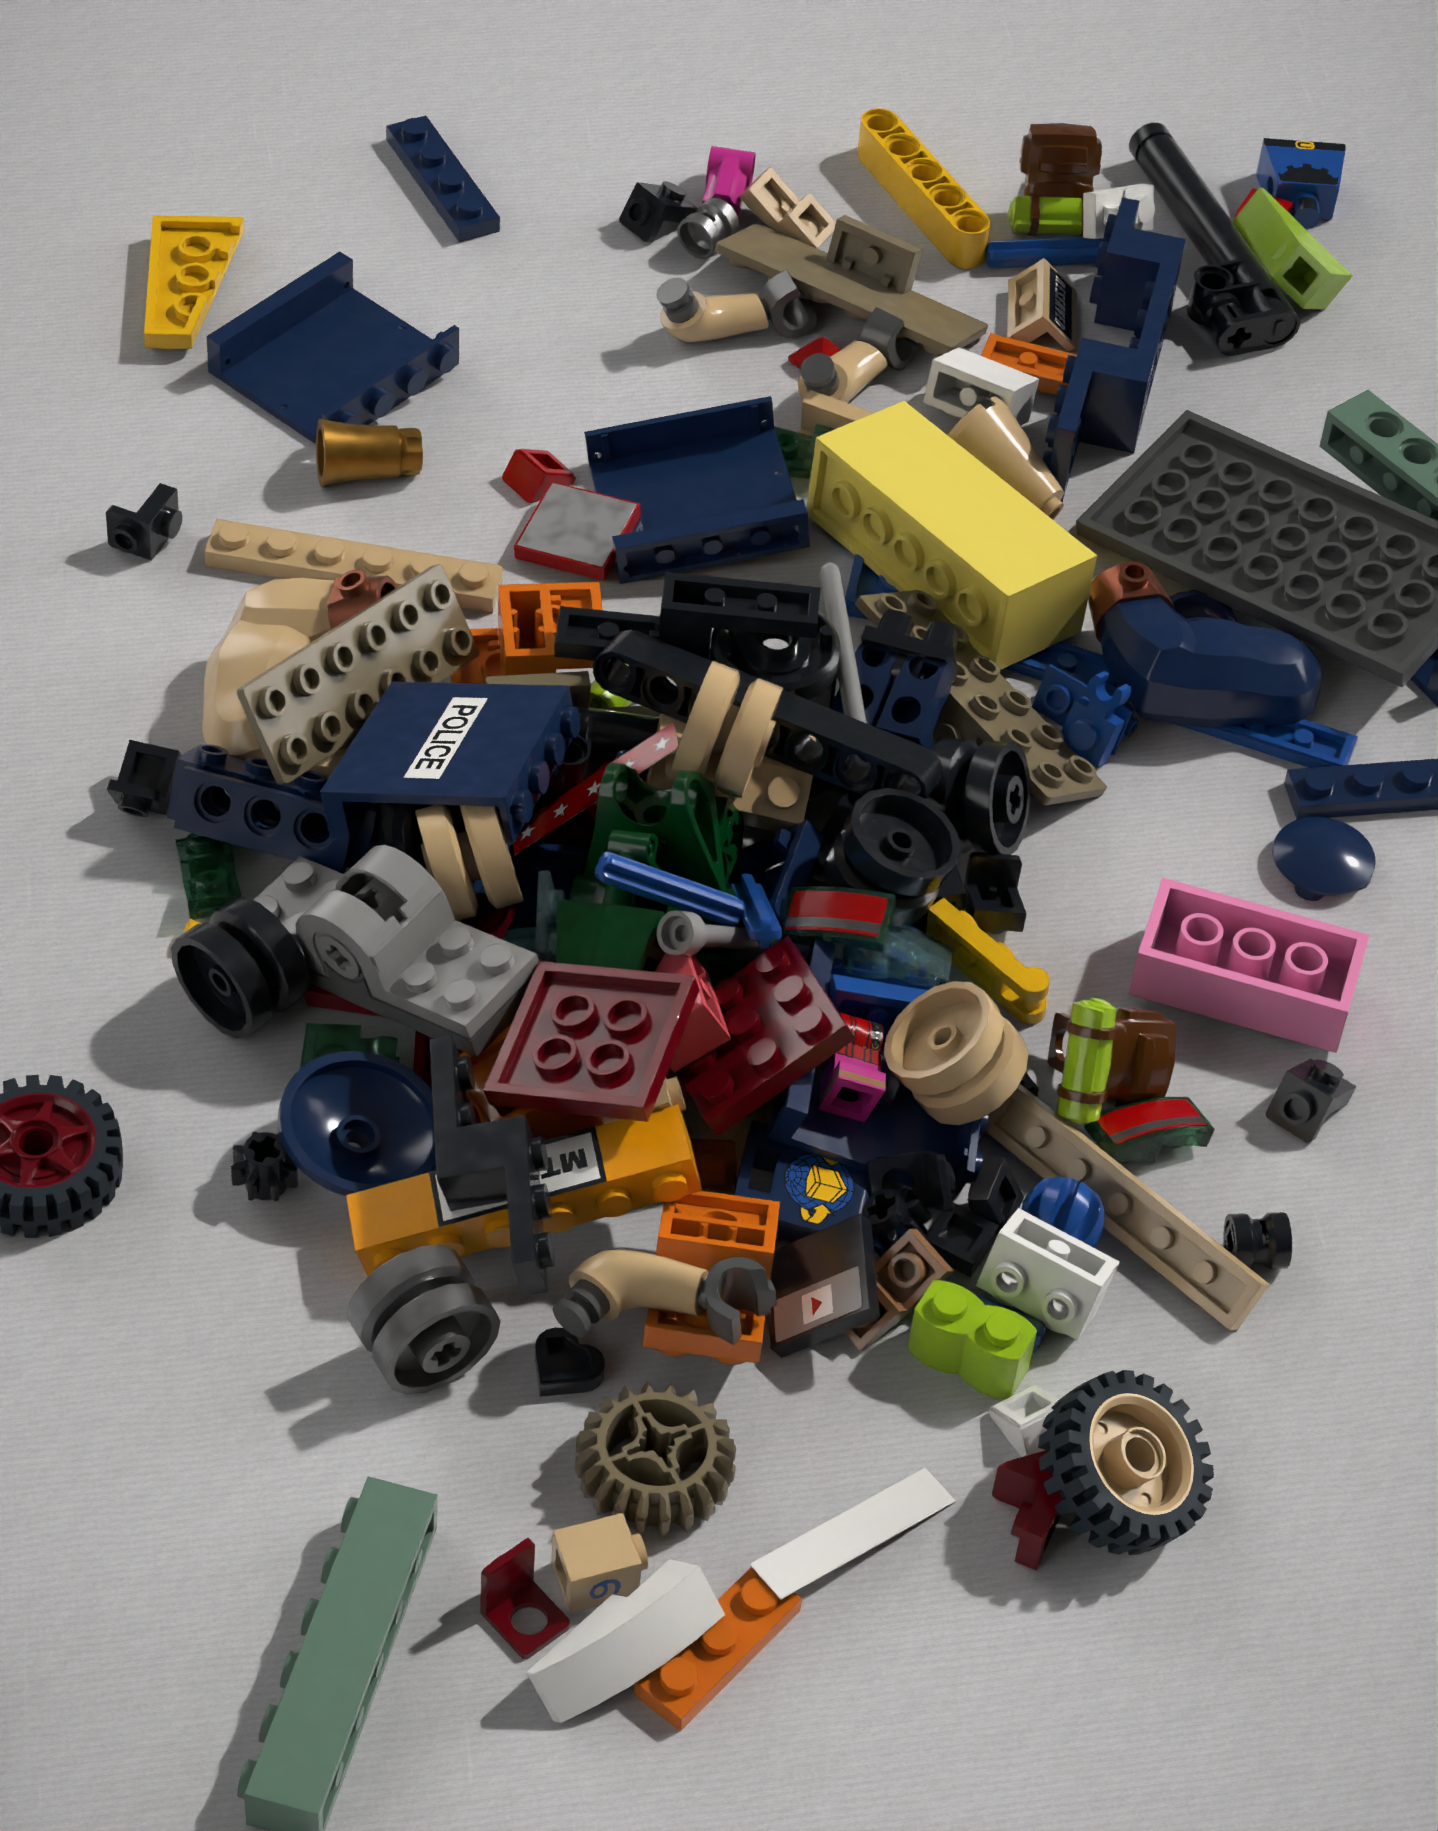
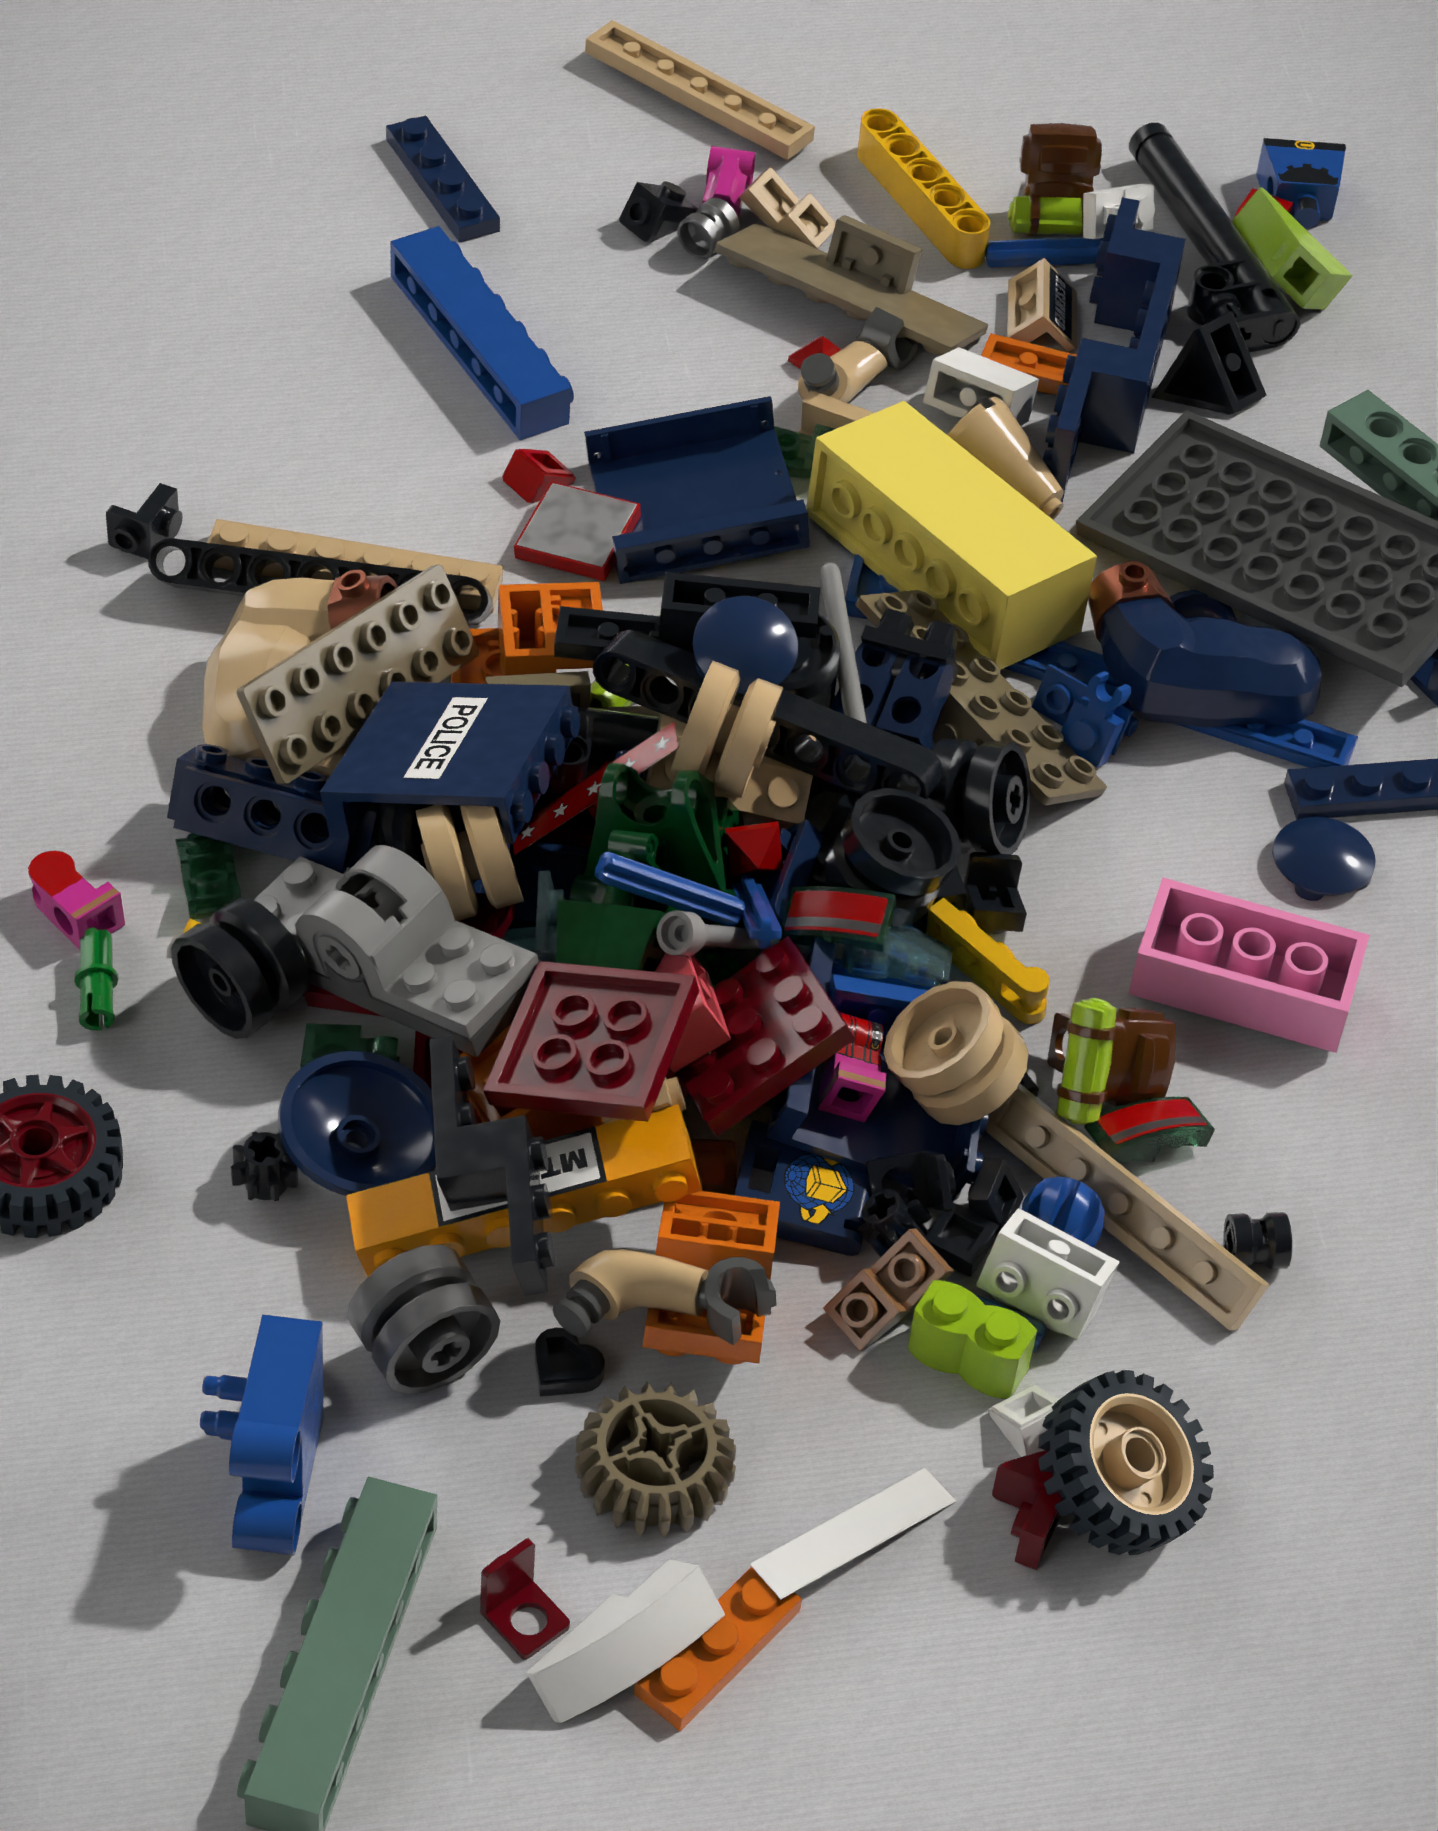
(70, 899): none -> dark pink leg
(96, 979): none -> green axle
(144, 779): black bracket -> none
(184, 275): yellow wing -> none
(250, 563): none -> black beam
(273, 1432): none -> blue piece
(327, 352): dark blue panel -> none
(366, 452): pearl gold plant -> none
(481, 333): none -> blue brick
(597, 1561): tan brick -> none
(700, 89): none -> tan plate
(706, 318): piece -> none
(747, 637): none -> dark blue dish
(754, 848): none -> red slope
(823, 1286): black tile -> none
(1213, 370): none -> black slope
(1308, 1096): black bracket -> none

